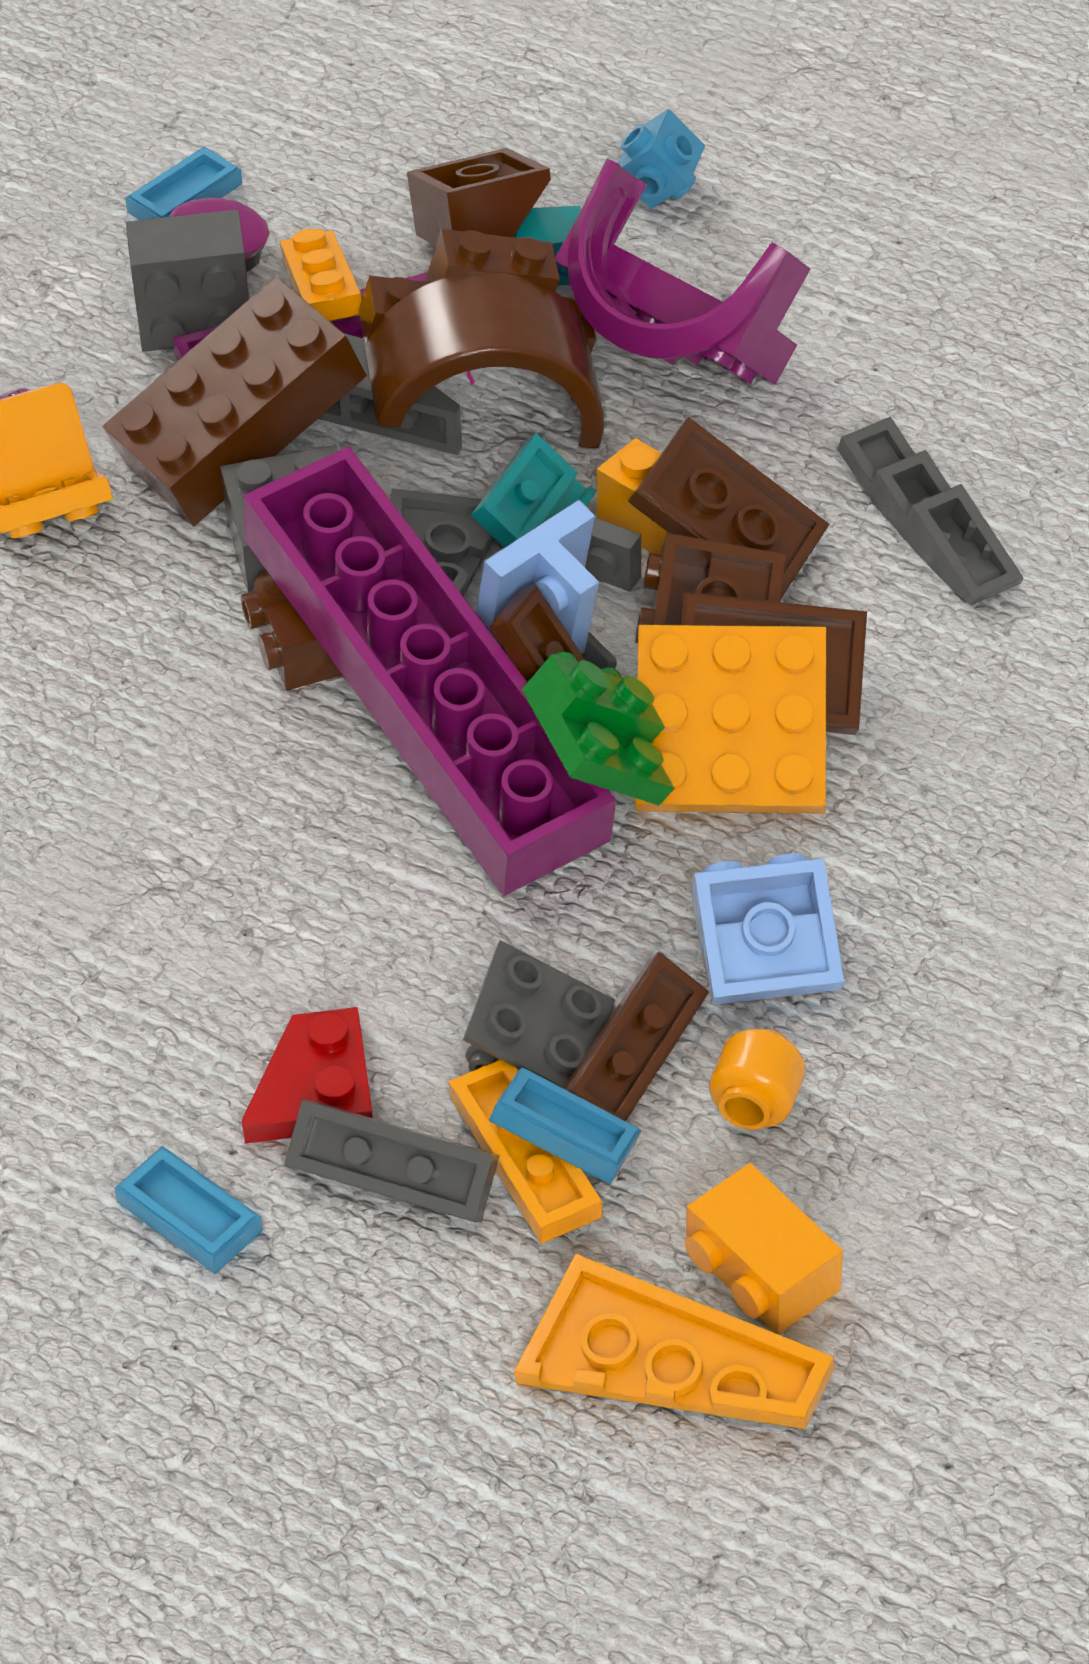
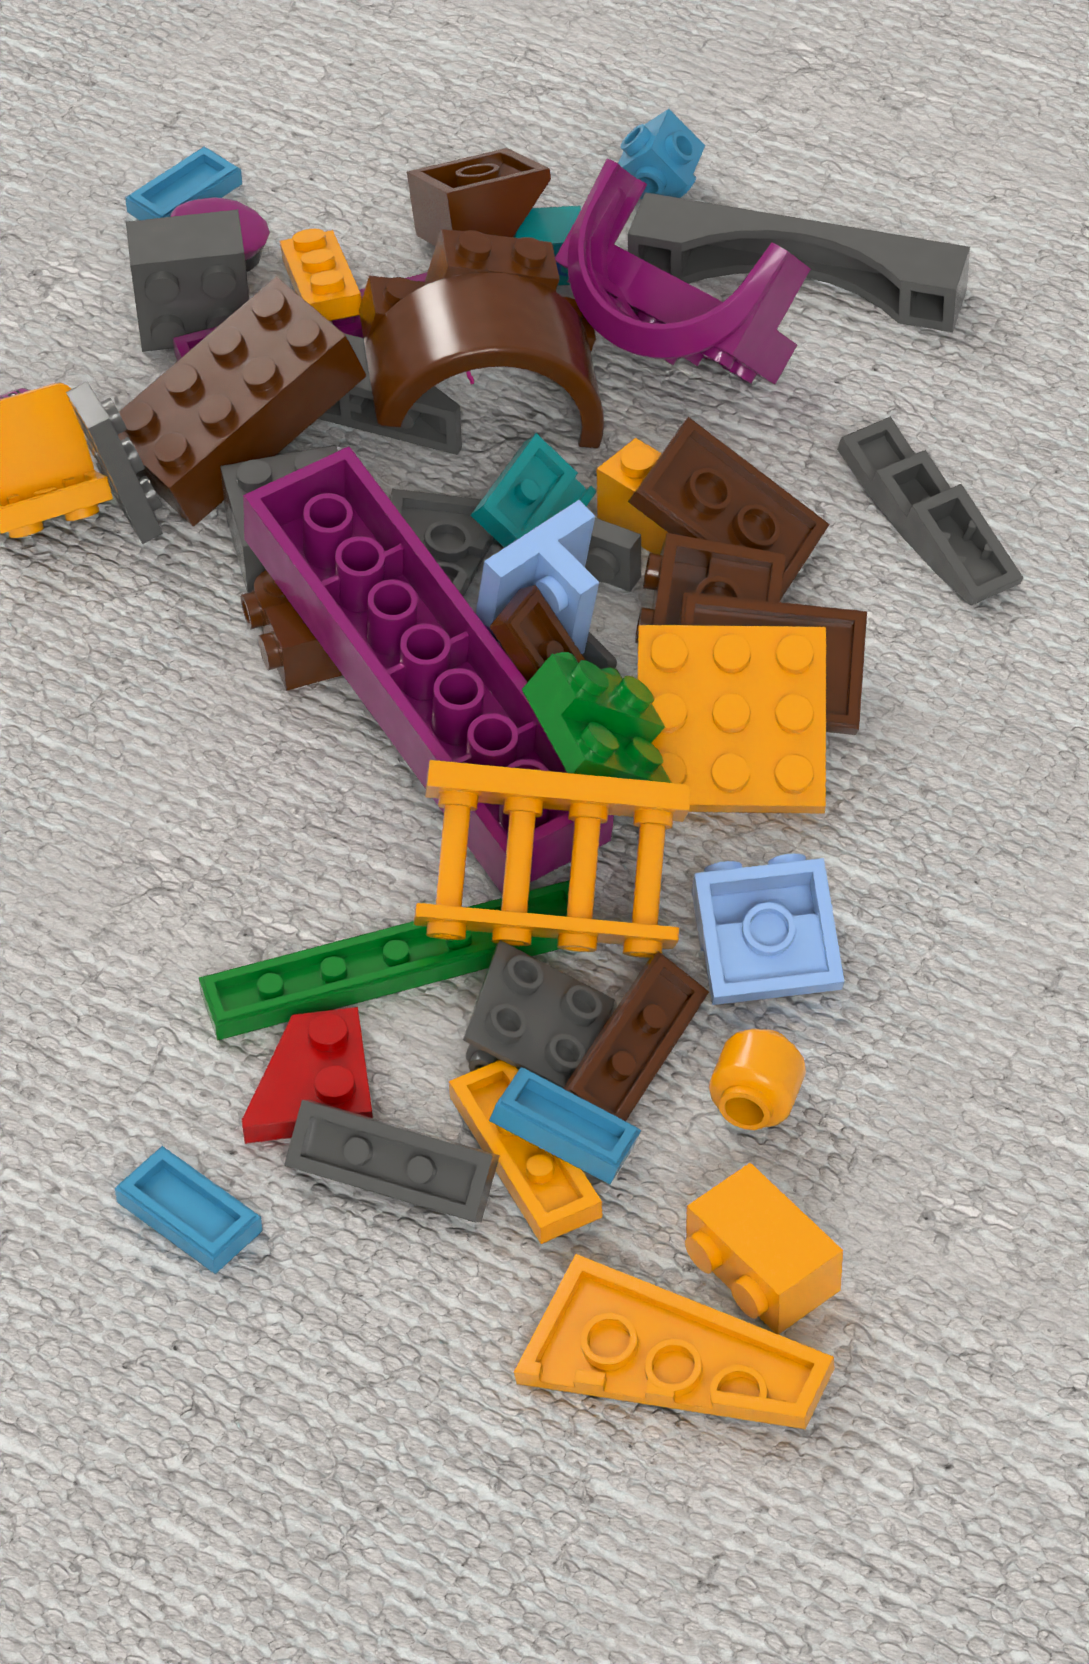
(117, 460): none -> dark grey wing
(357, 969): none -> green tile
(524, 798): none -> light orange fence
(903, 275): none -> dark grey arch

